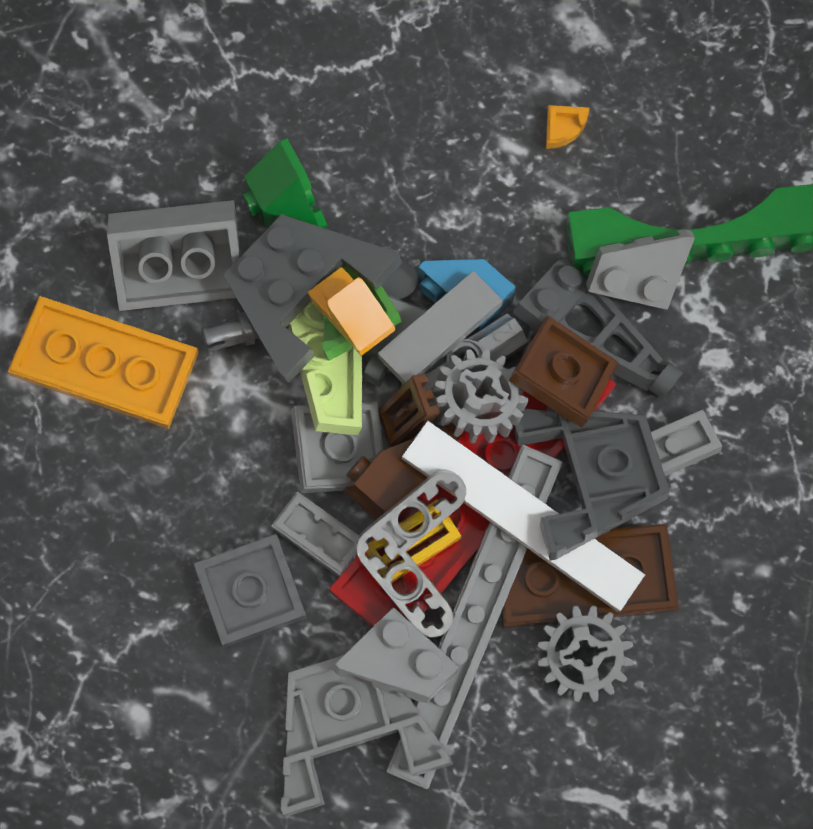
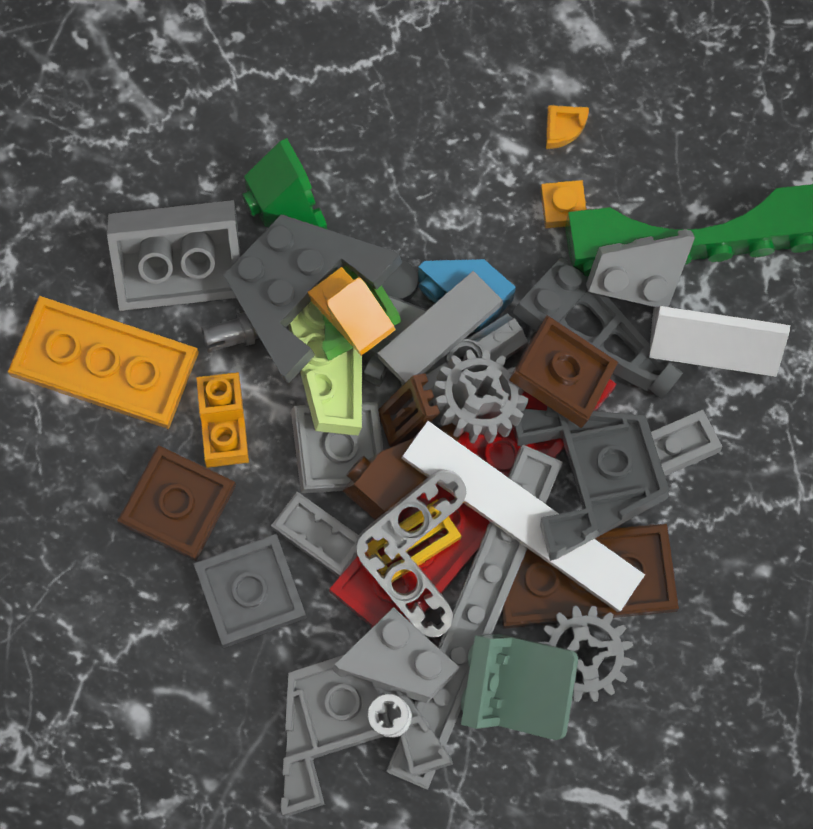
(177, 503): none -> reddish brown plate
(222, 420): none -> light orange slope
(379, 706): none -> white bush
(519, 686): none -> sand green bracket
(559, 200): none -> light orange plate
(717, 340): none -> white slope

